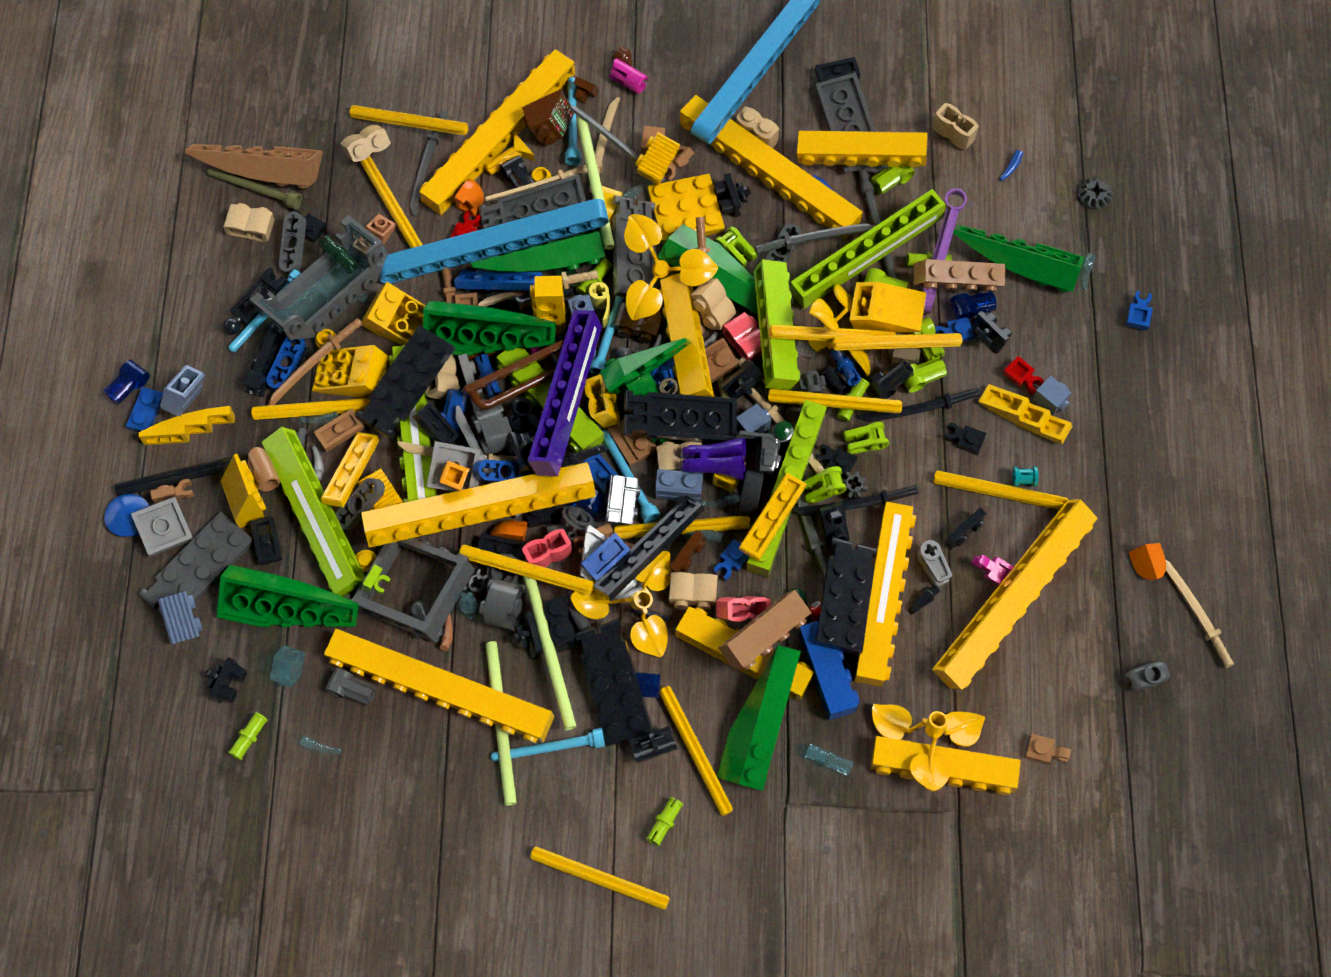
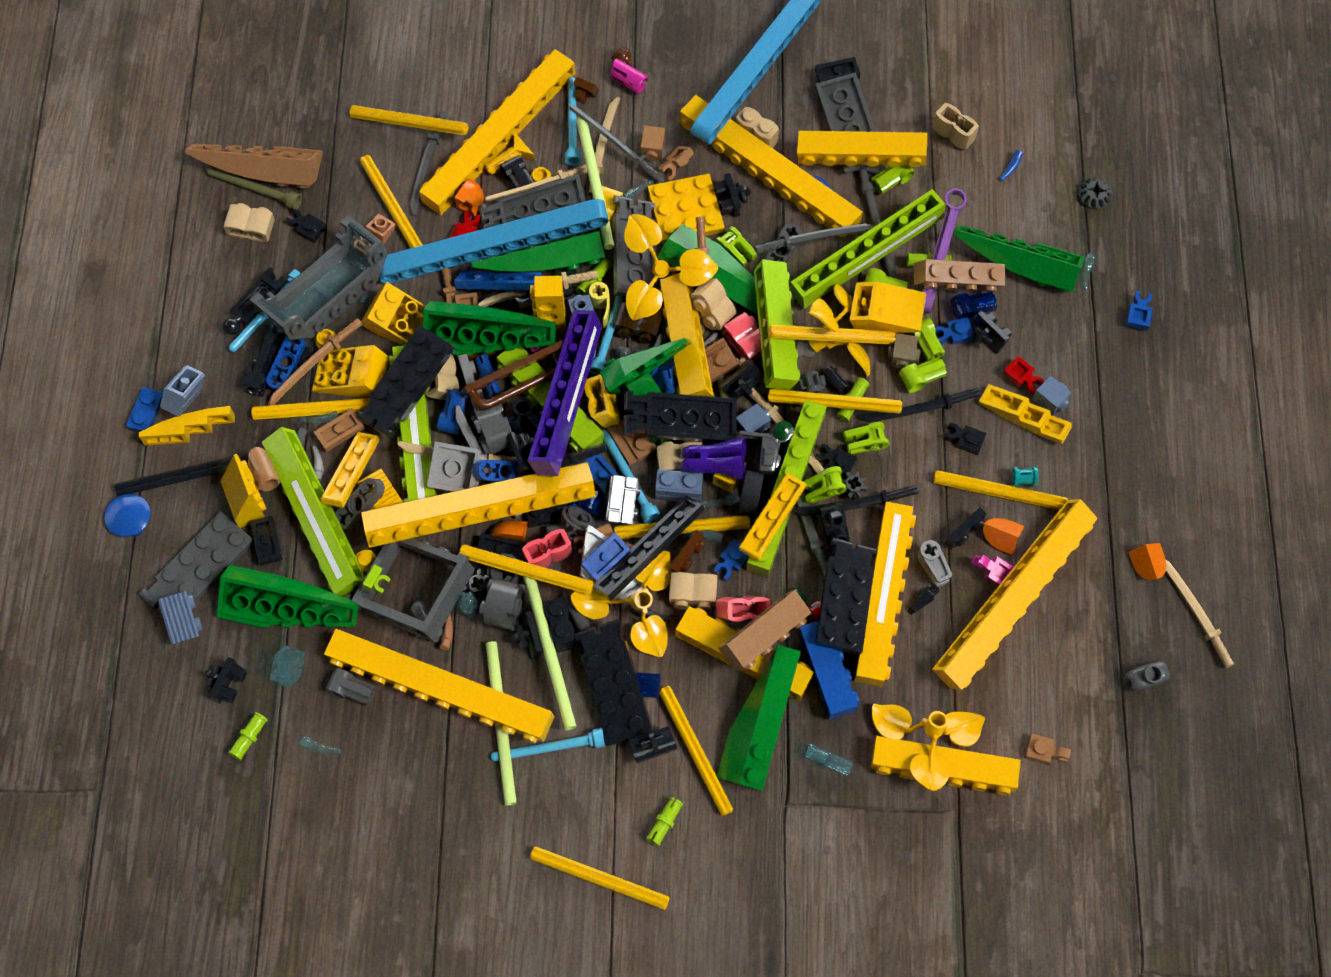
(130, 377): clear blue piece -> none
(161, 526): light grey plate -> none
(166, 492): medium nougat plate -> none
(287, 234): dark grey beam -> none
(338, 254): clear green pin -> none
(360, 146): tan brick -> none
(435, 424): black plate -> none
(453, 475): light orange brick -> none
(549, 117): reddish brown slope -> none
(657, 158): yellow brick -> none
(672, 390): dark tan hinge -> none
(846, 367): blue pin -> none
(886, 382): black piece -> none
(897, 341): yellow axle -> none
(1002, 534): none -> orange brick

